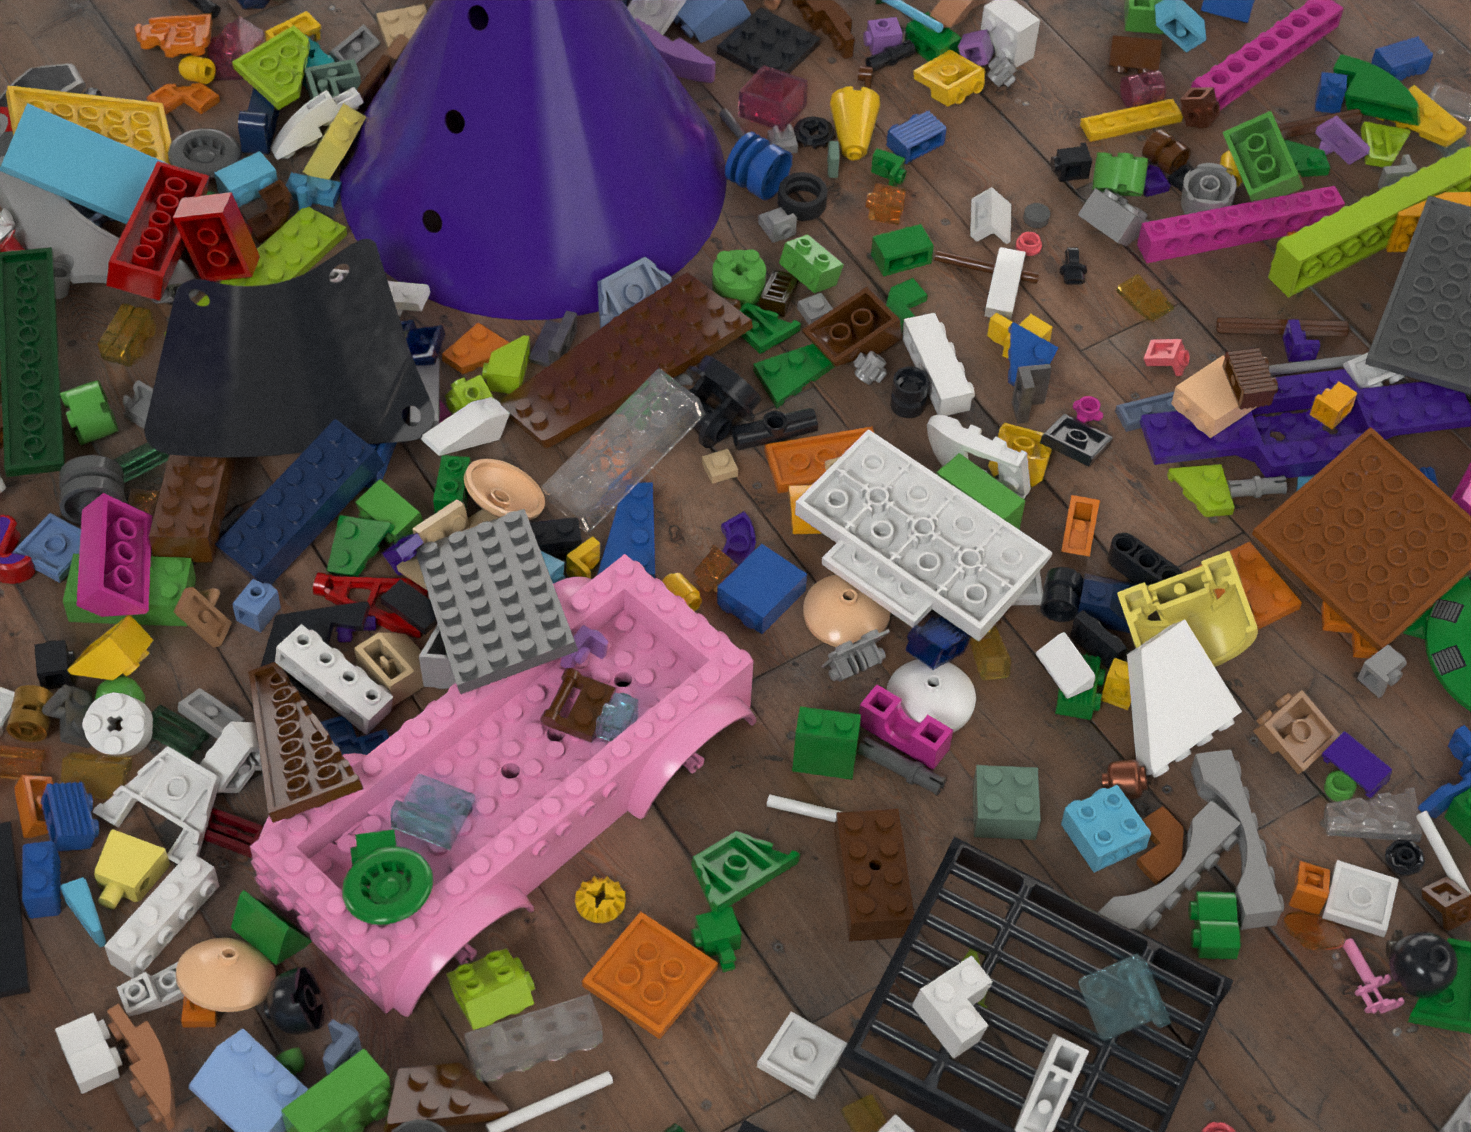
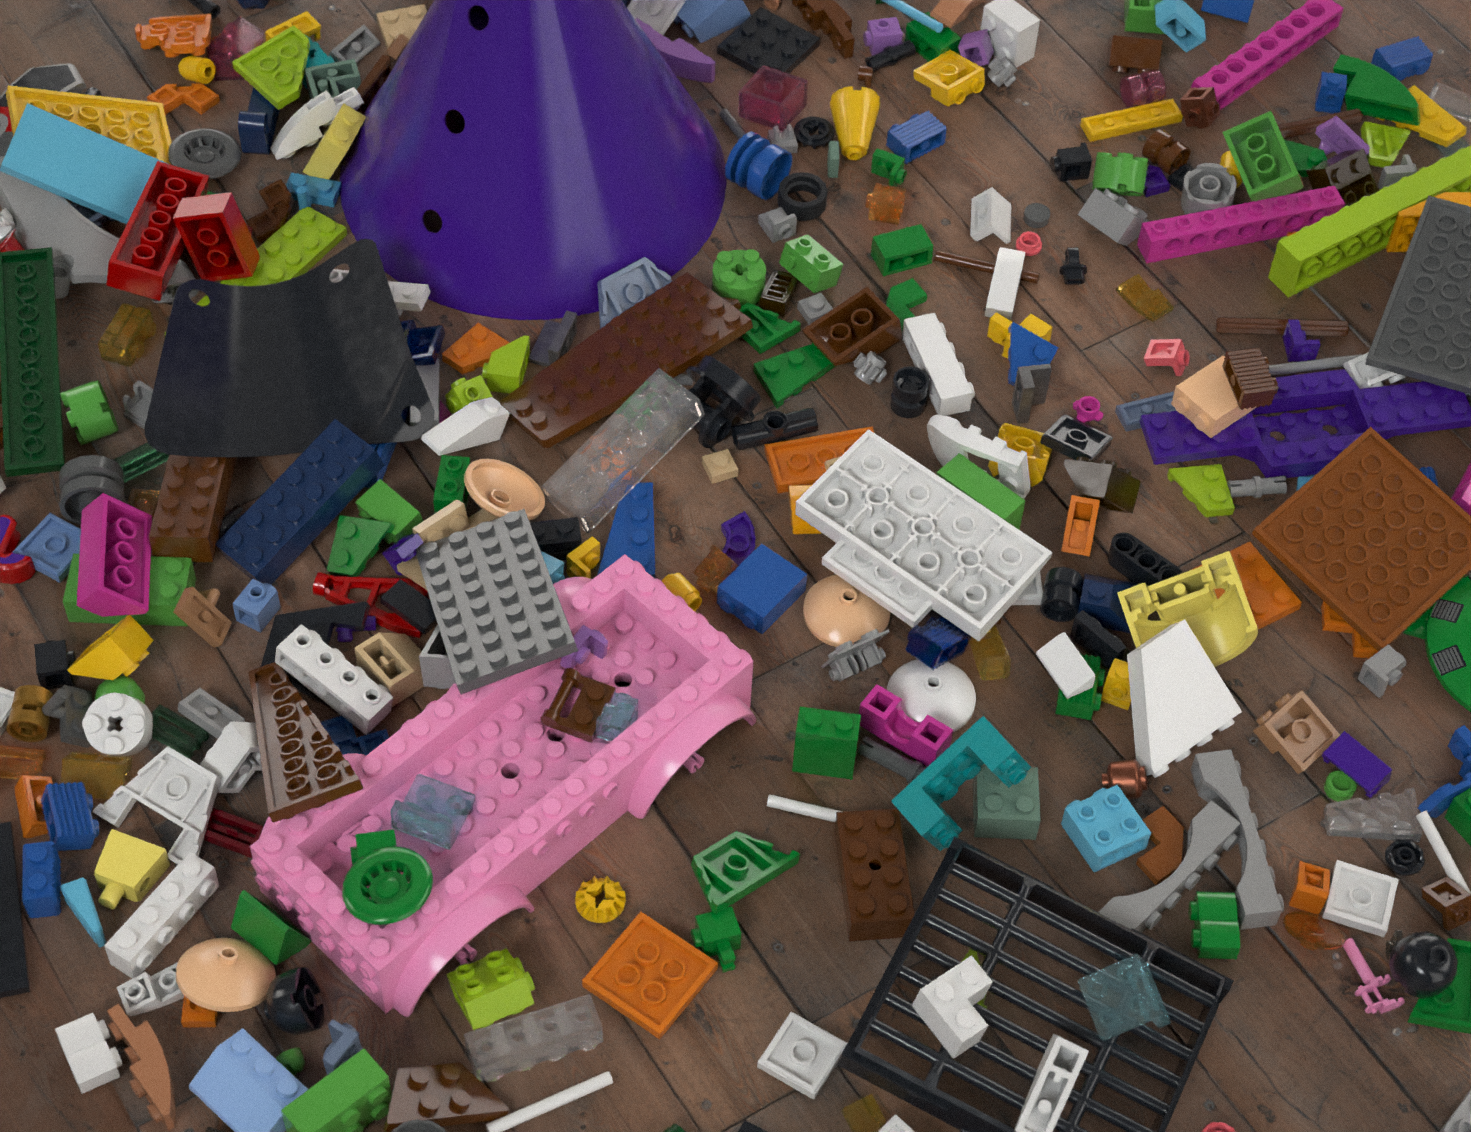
(246, 178): medium azure brick -> none
(941, 779): none -> teal plate
(1104, 482): none -> dark brown slope
(1333, 405): light orange brick -> none
(1348, 173): none -> dark brown slope

